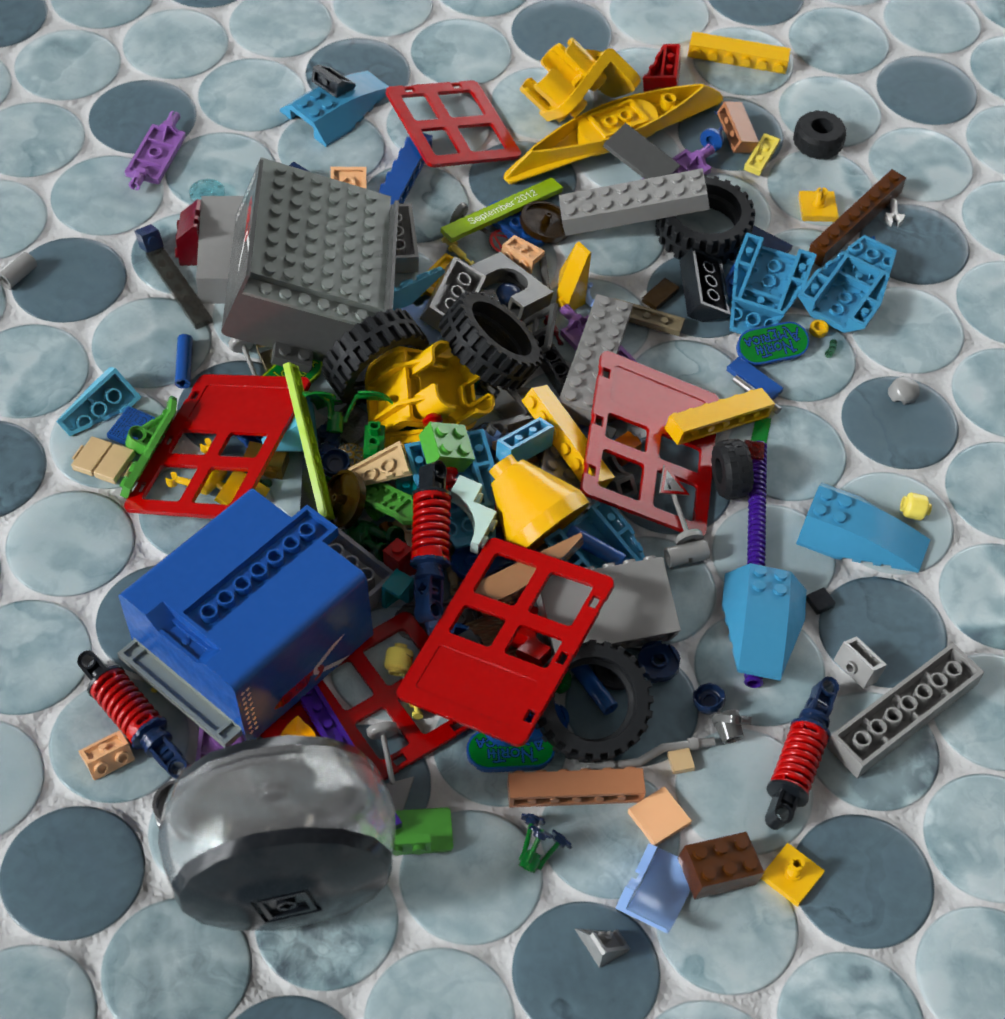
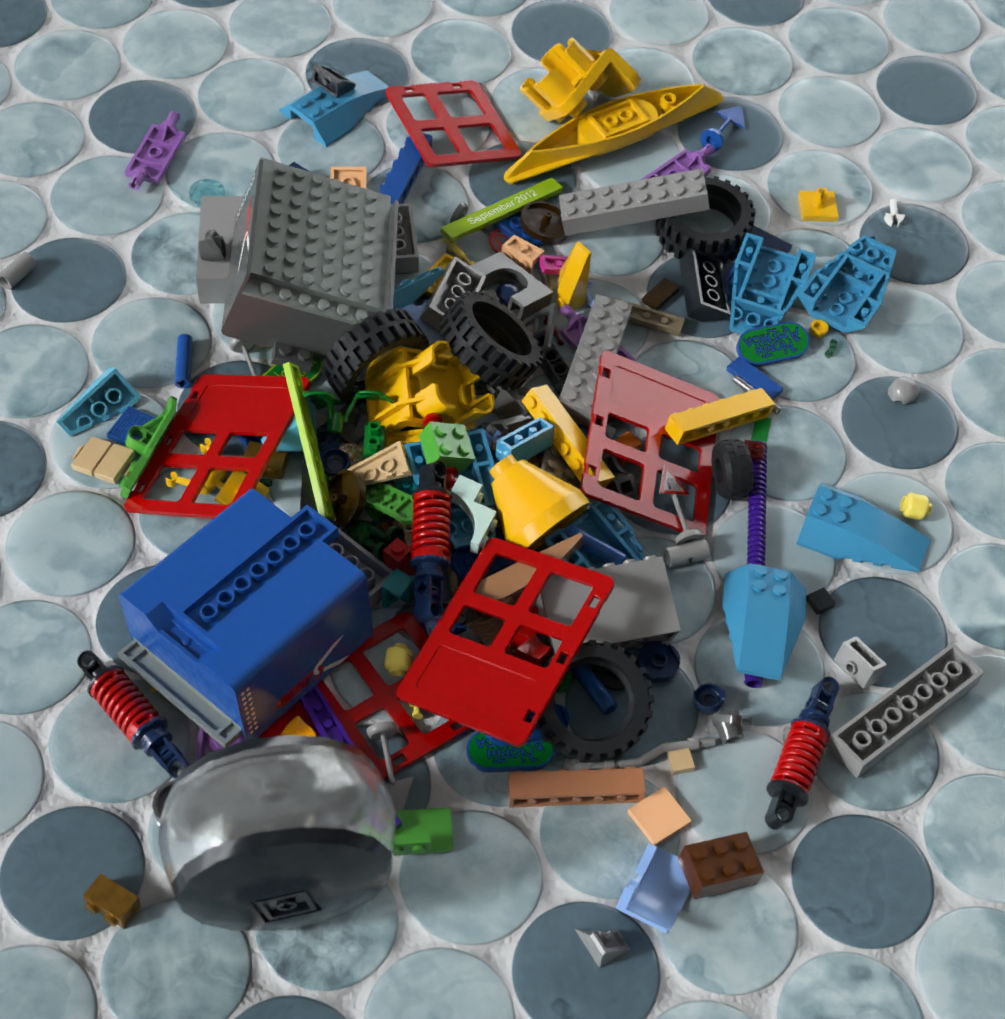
(107, 755): light nougat bracket -> none
(111, 901): none -> pearl gold brick
(149, 238): dark blue brick -> none
(179, 288): clear smoke tile -> none
(188, 235): dark red wedge -> none
(212, 247): none -> dark grey piece
(265, 358): dark tan piece -> none
(529, 858): plant -> none
(551, 264): none -> dark pink plate
(640, 153): dark grey tile -> none
(665, 69): red wedge -> none
(737, 127): nougat brick -> none
(739, 52): yellow brick -> none
(761, 154): light yellow plate -> none
(792, 874): yellow tile -> none
(819, 134): black tyre -> none
(857, 217): reddish brown brick -> none

